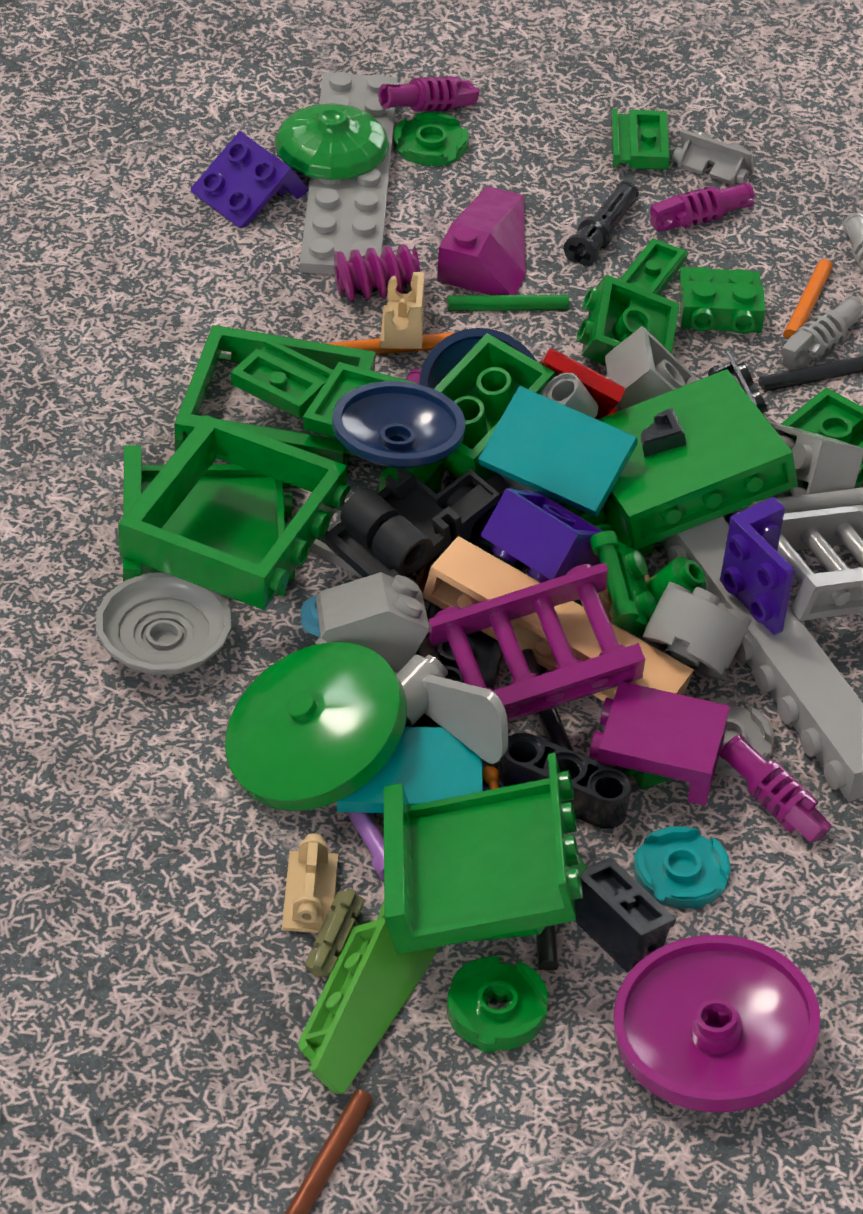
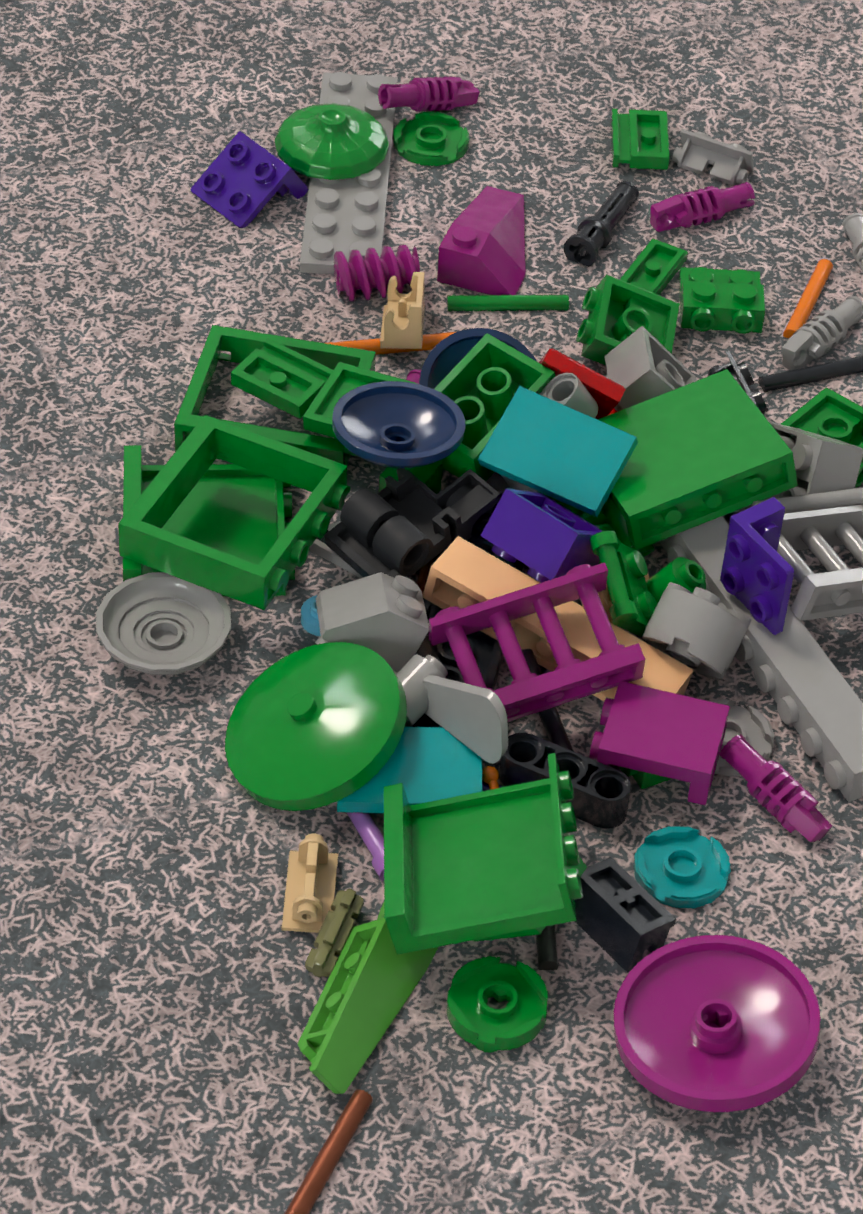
(663, 434): black tile -> none

